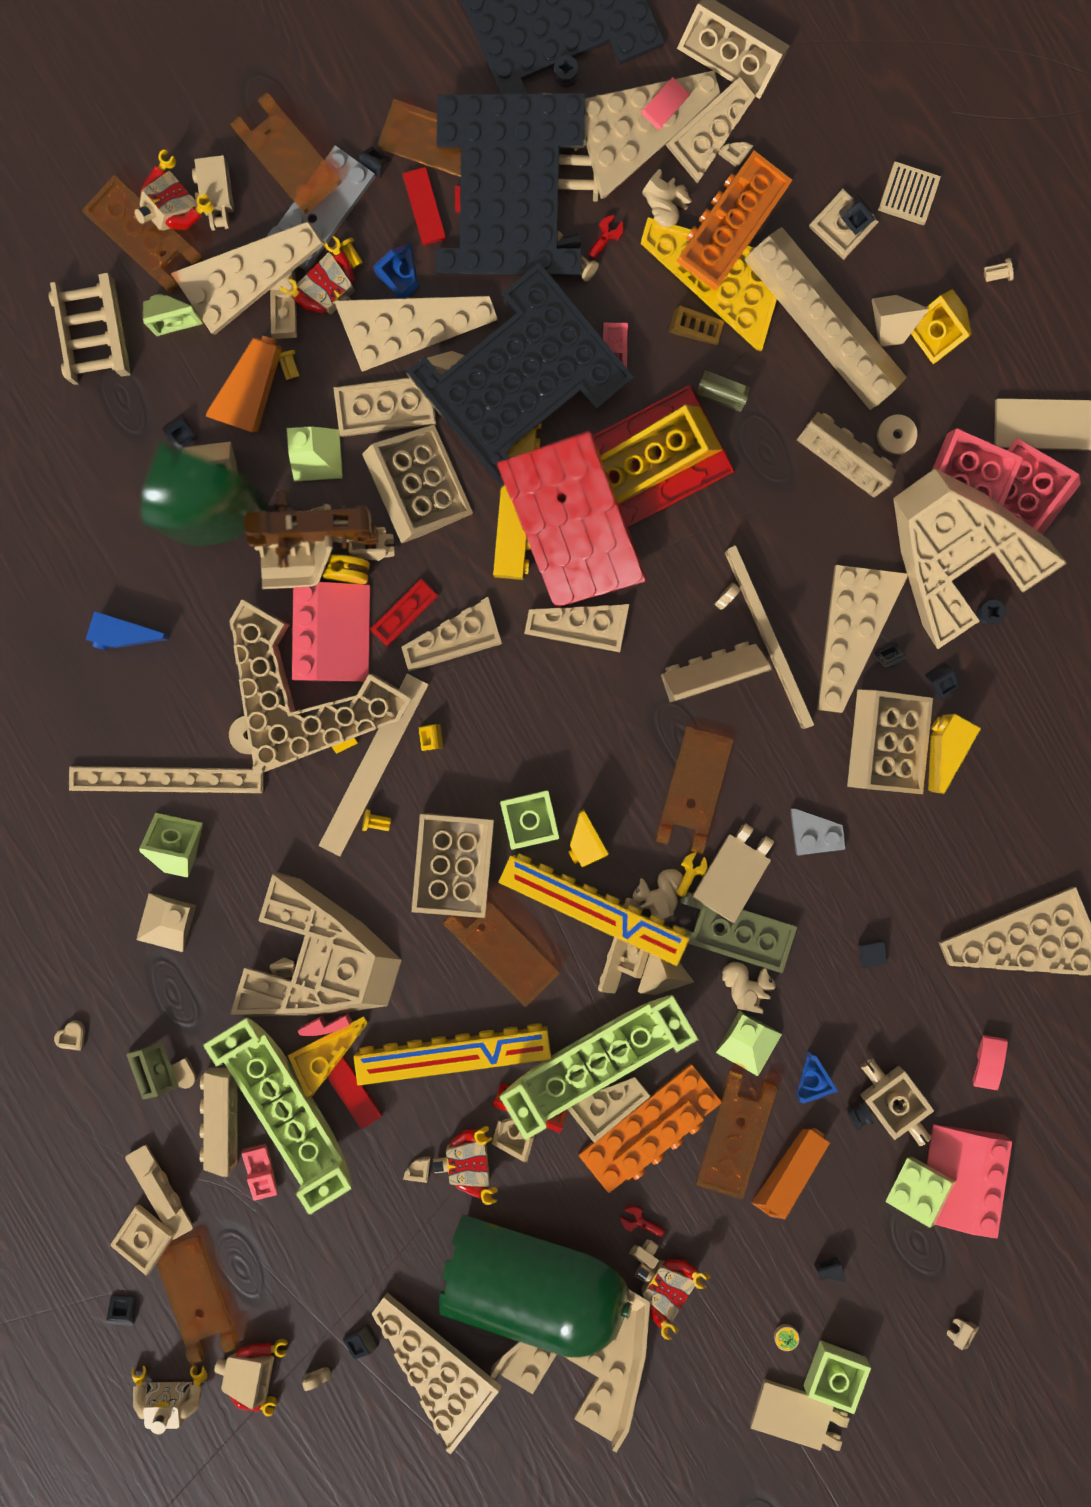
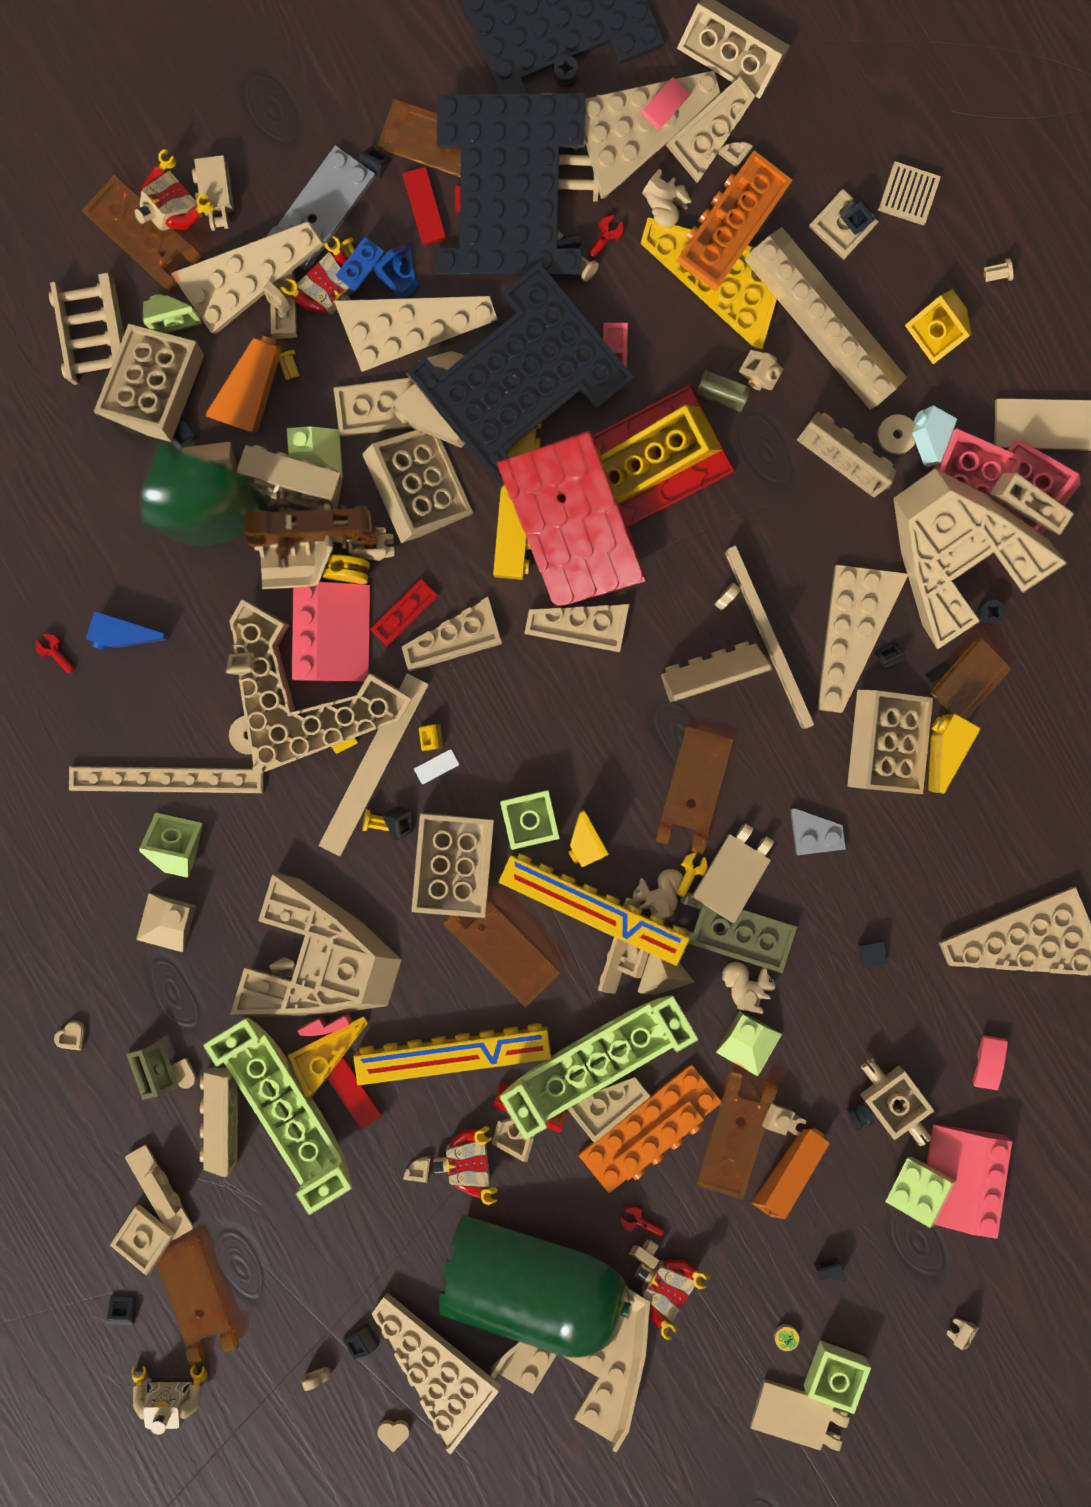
(54, 652): none -> red bar
(150, 381): none -> tan slope
(240, 663): none -> tan slope
(248, 1376): tan torso -> none
(260, 1172): coral slope -> none
(276, 298): none -> tan tile
(288, 156): clear orange hinge -> none
(302, 480): none -> tan slope
(360, 264): none -> blue bracket
(393, 1433): none -> tan tile
(399, 822): none -> black slope
(421, 415): none -> tan slope
(436, 766): none -> white sticker
(693, 333): pearl gold slope -> none
(761, 370): none -> tan brick
(782, 1120): none -> tan plate
(814, 1080): blue slope -> none
(896, 319): tan slope -> none
(932, 434): none -> light aqua slope
(970, 679): none -> clear orange tile
(1030, 502): none -> tan slope

